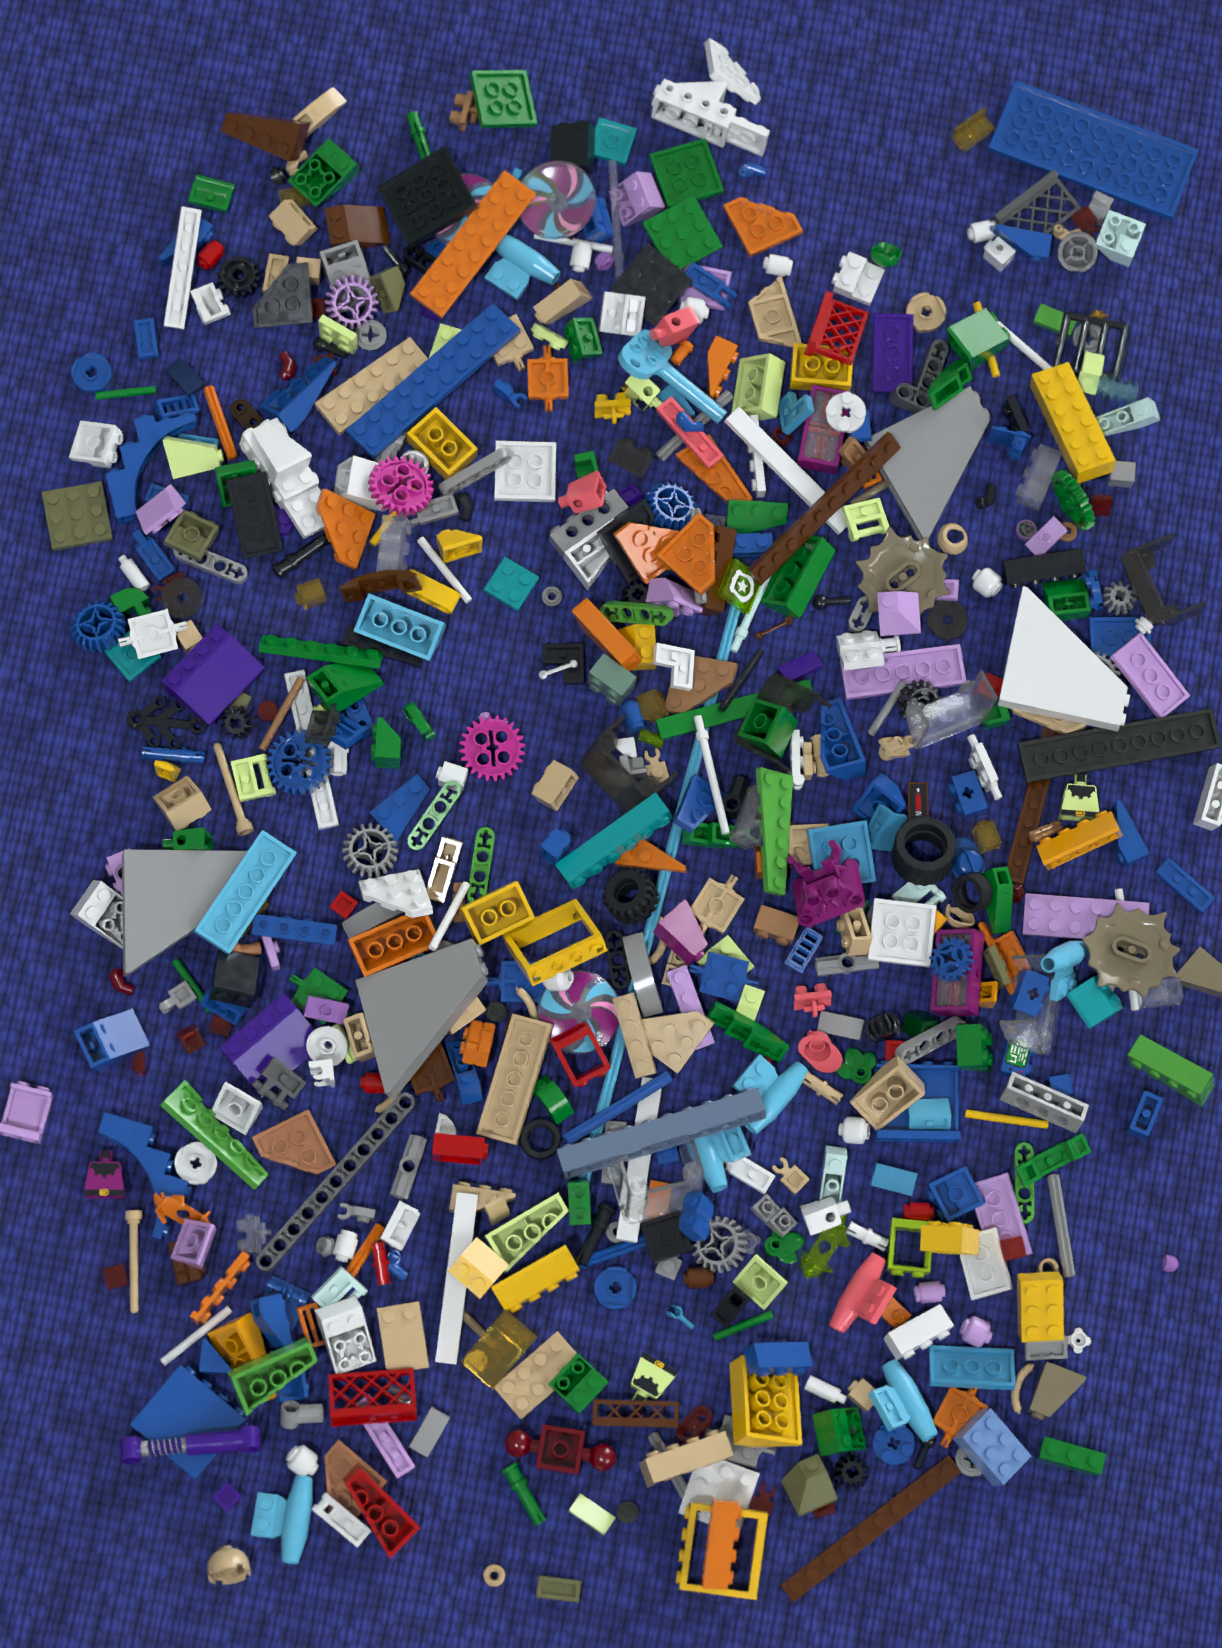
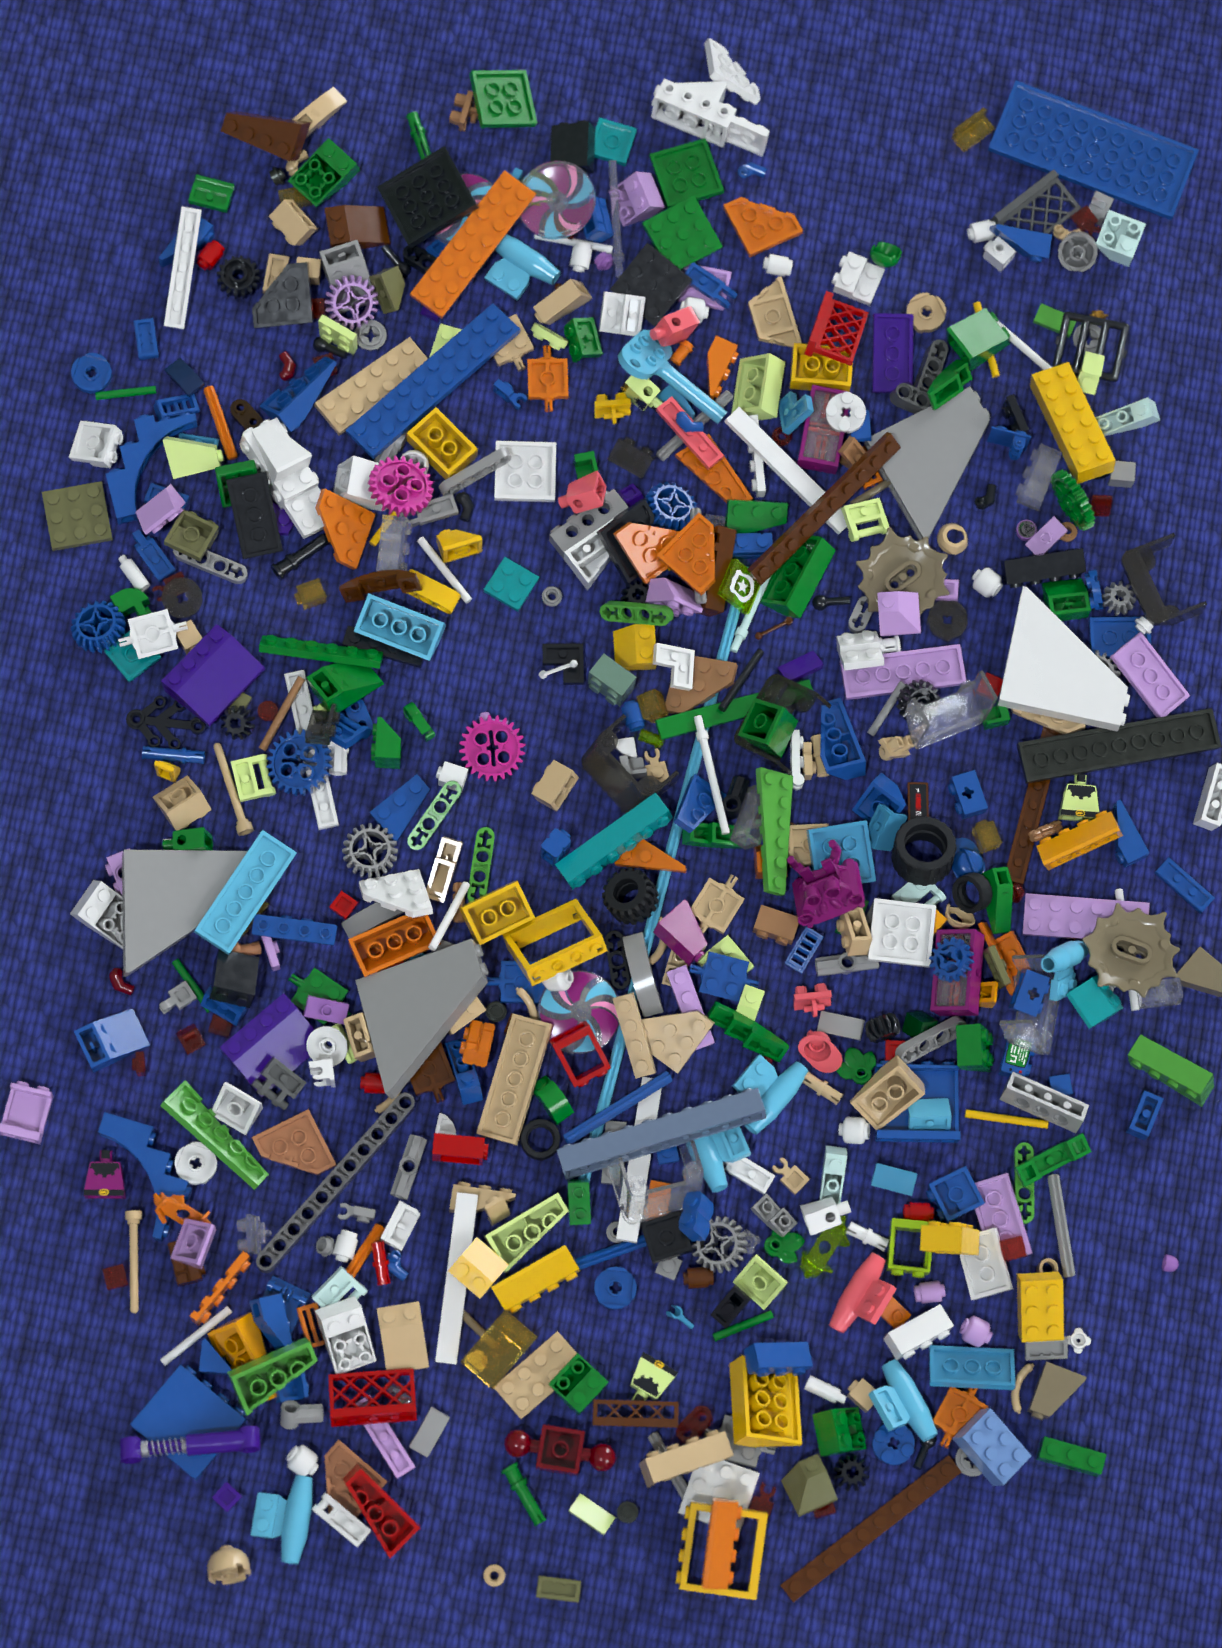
(209, 303): white cylinder -> none
(598, 1226): black pin -> none
(605, 635): orange slope -> none
(981, 763): white plate -> none
(1117, 389): clear light blue piece -> none

